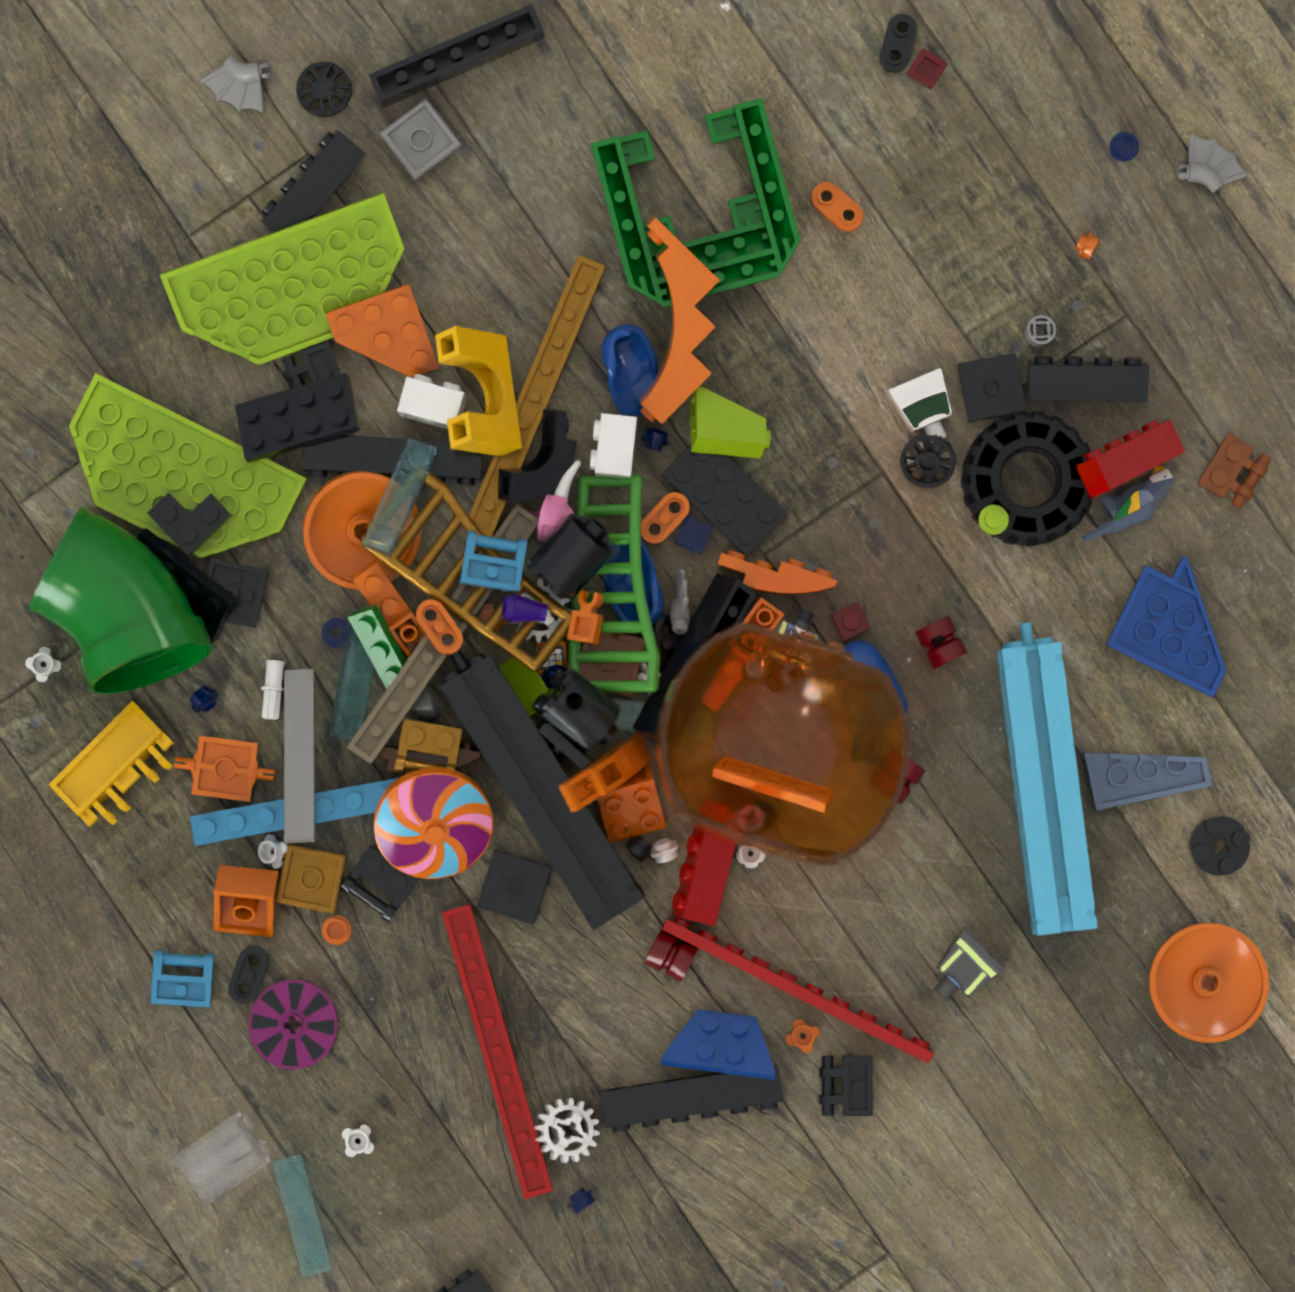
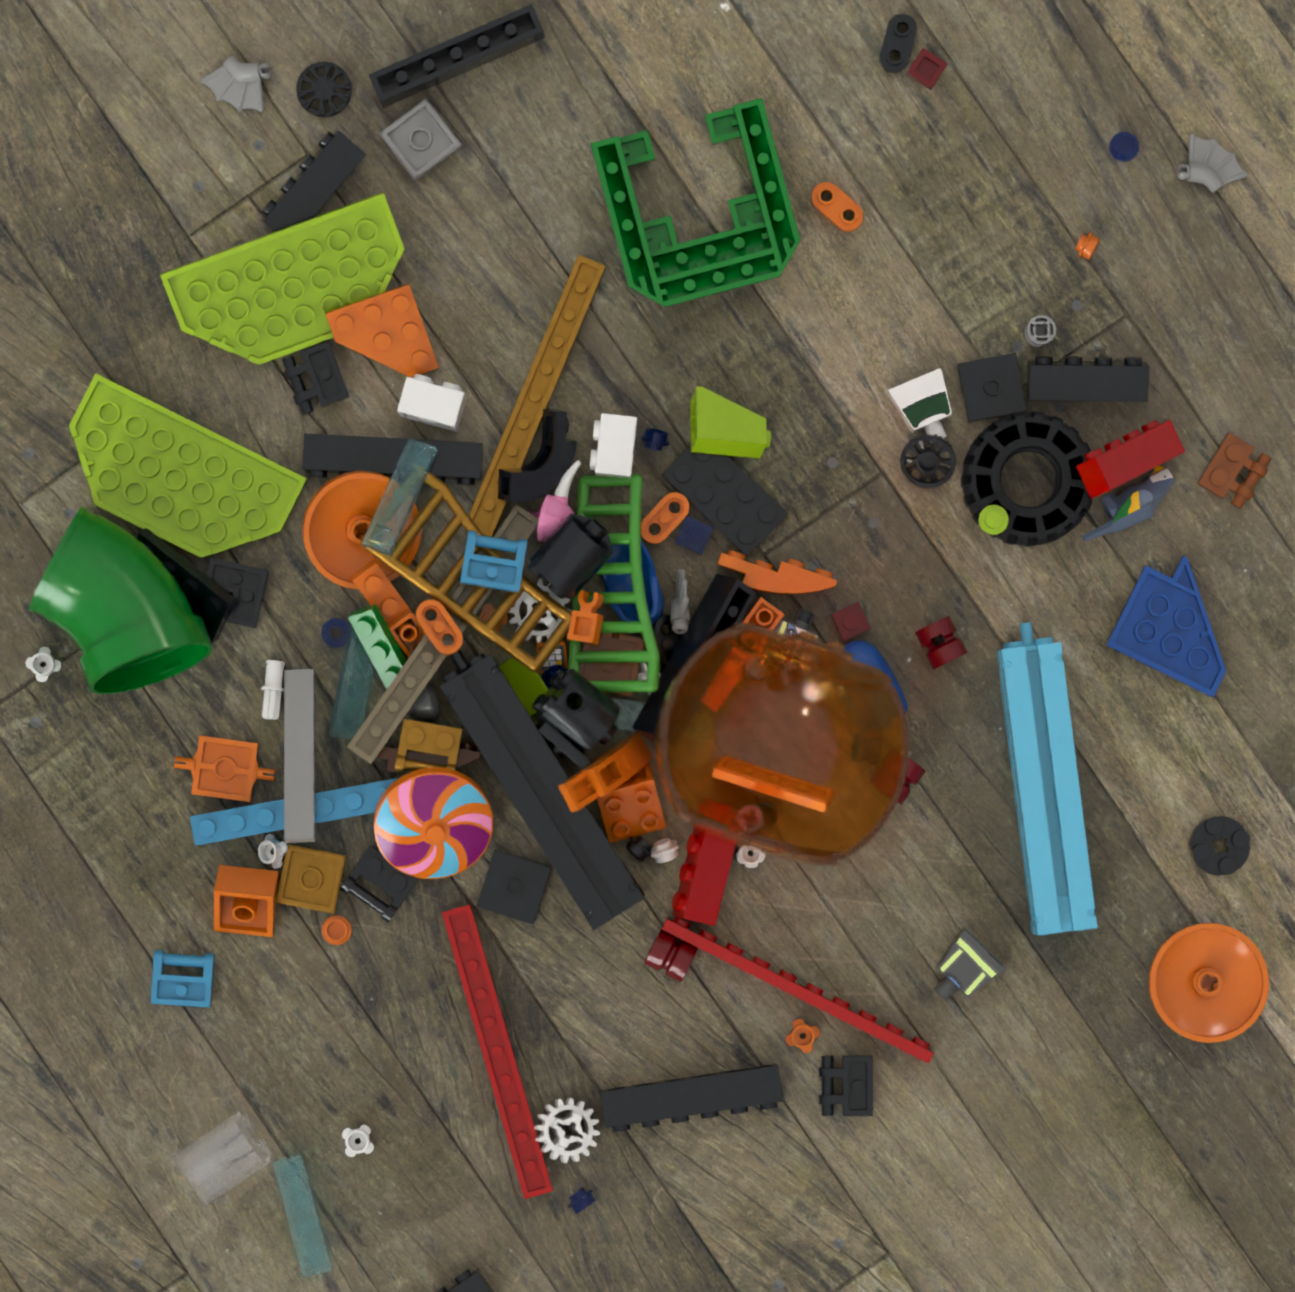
(110, 763): yellow hinge -> none
(192, 528): black plate -> none
(203, 699): clear blue plate -> none
(249, 974): black plate -> none
(297, 417): black plate -> none
(311, 1039): magenta piece -> none
(488, 360): yellow arch -> none
(522, 609): dark purple cone -> none
(629, 366): blue hair -> none
(687, 284): orange arch -> none
(721, 1045): blue wing -> none
(1136, 778): sand blue wing -> none

